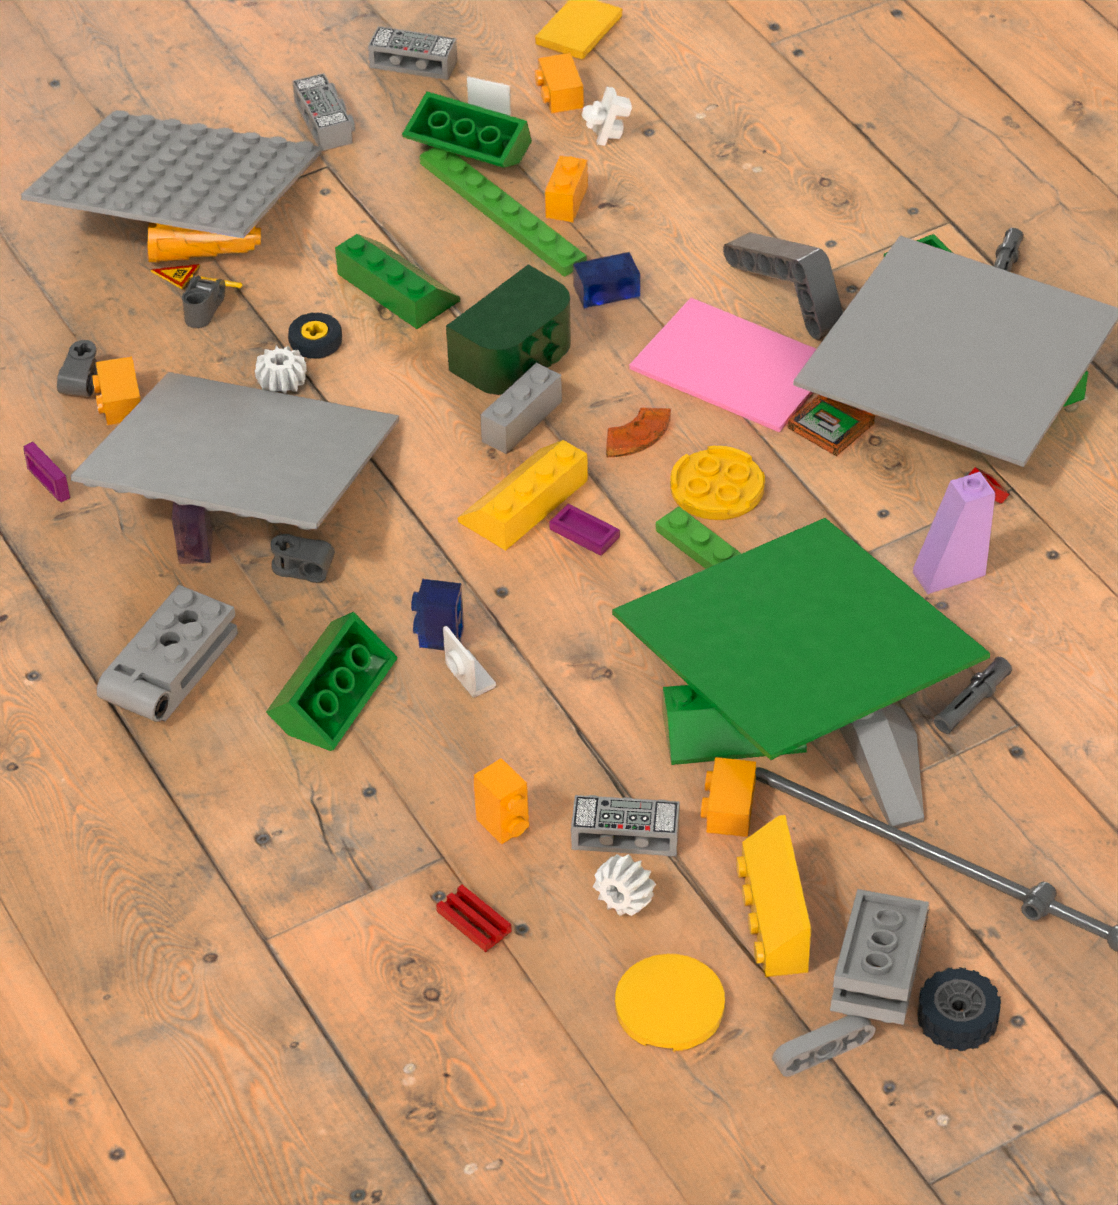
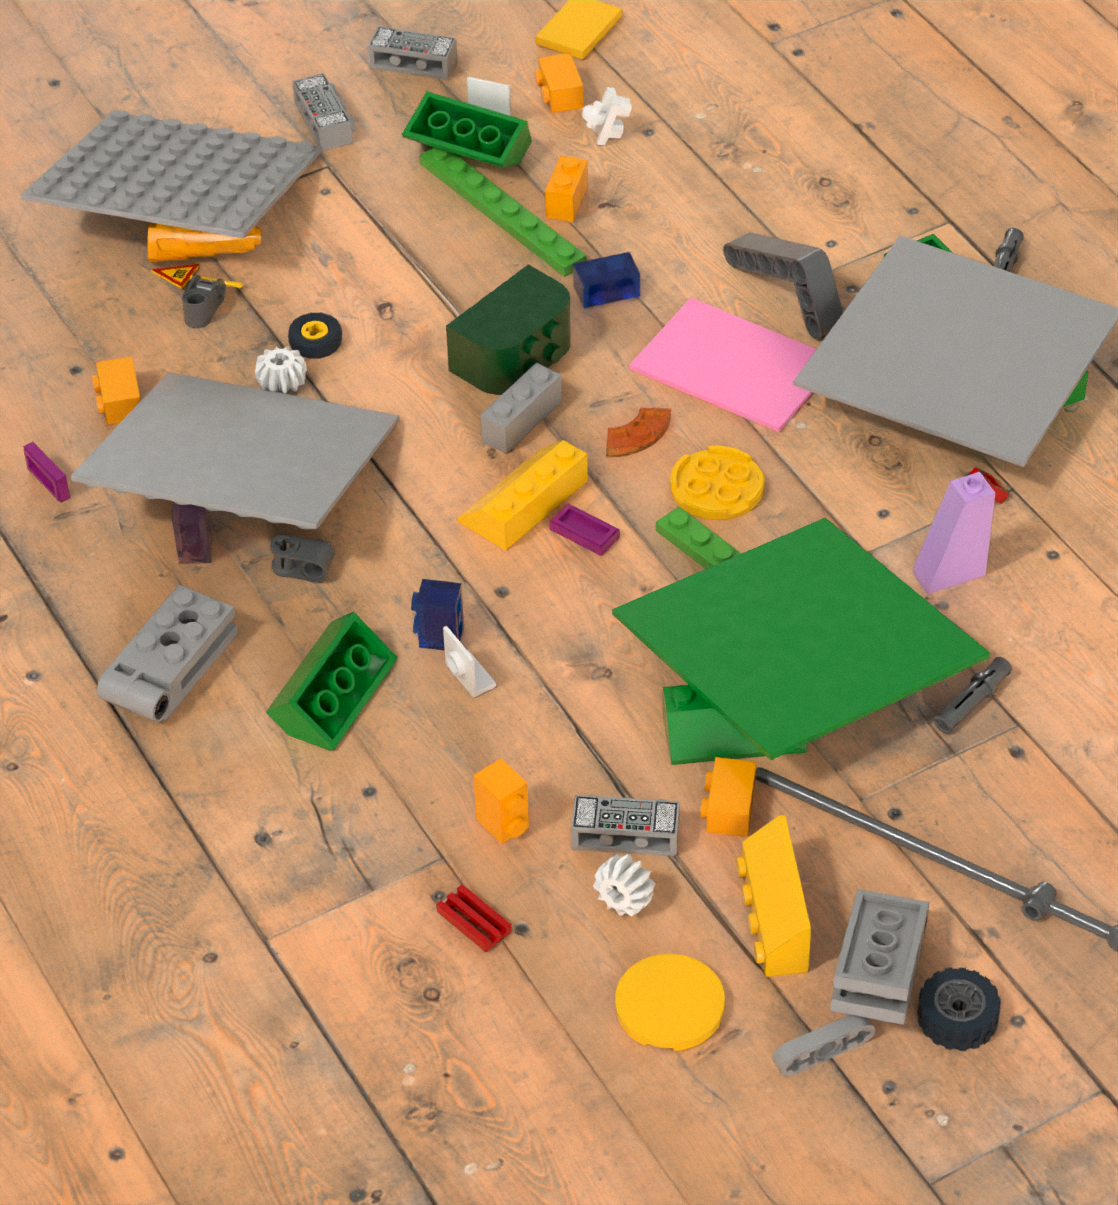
(77, 370): dark grey piece -> none
(392, 280): green slope -> none
(830, 423): tile -> none
(889, 761): light grey wedge -> none

